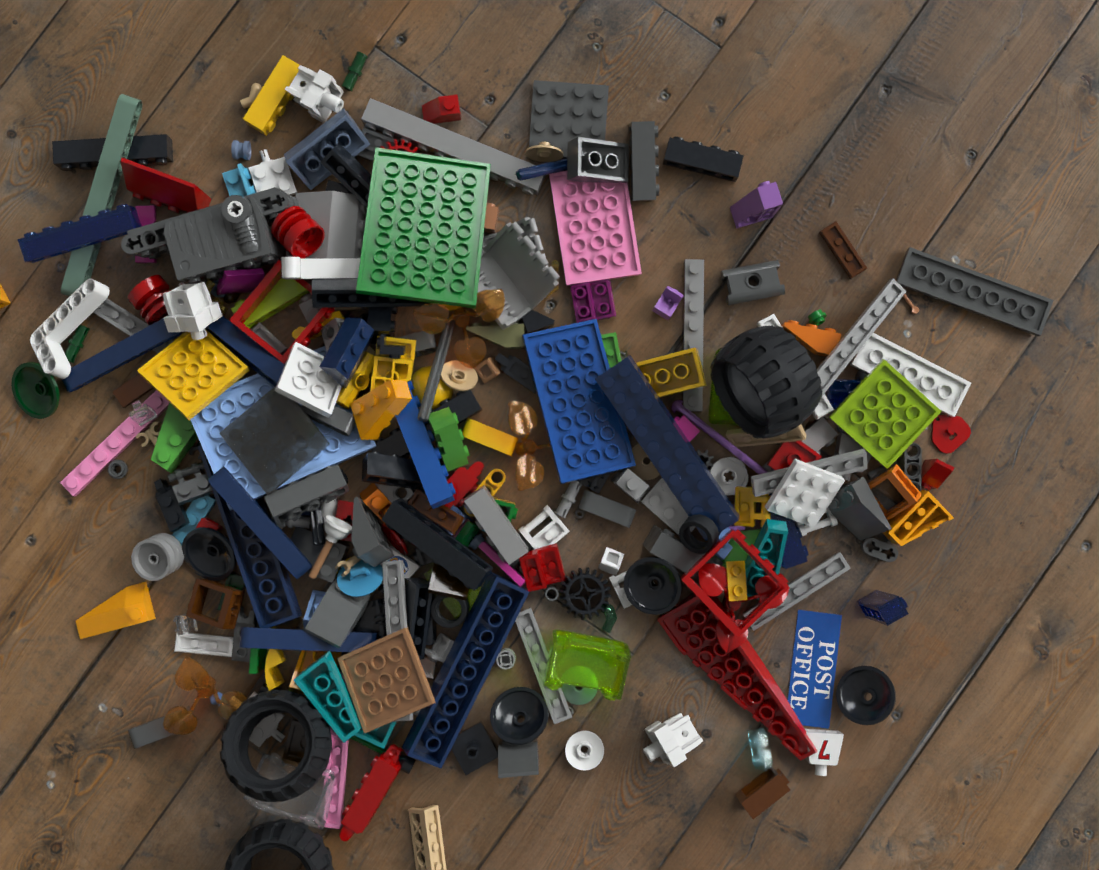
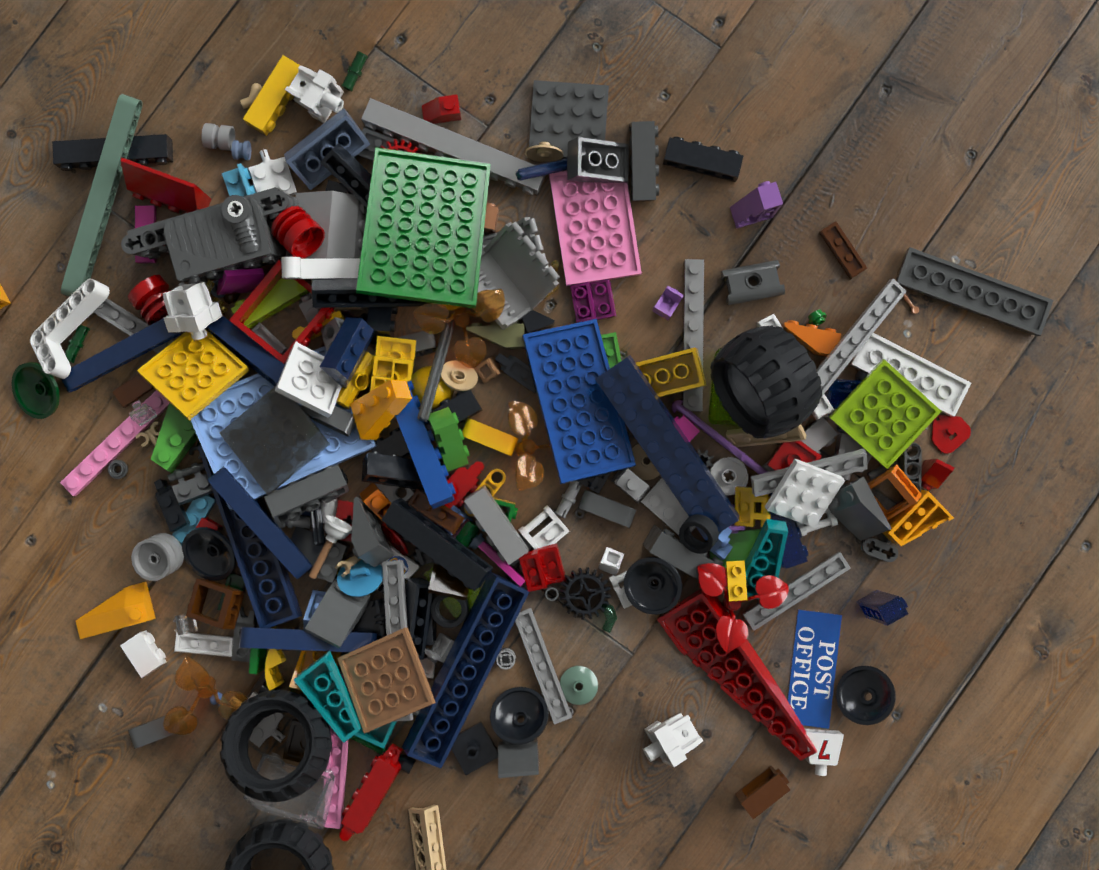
(79, 234): clear blue brick -> none
(144, 653): none -> white brick
(218, 136): none -> light grey wheel
(394, 351): black bracket -> none
(584, 760): white dish -> none
(587, 663): clear neon green windscreen -> none
(758, 740): clear light blue hinge -> none
(765, 564): red window -> none

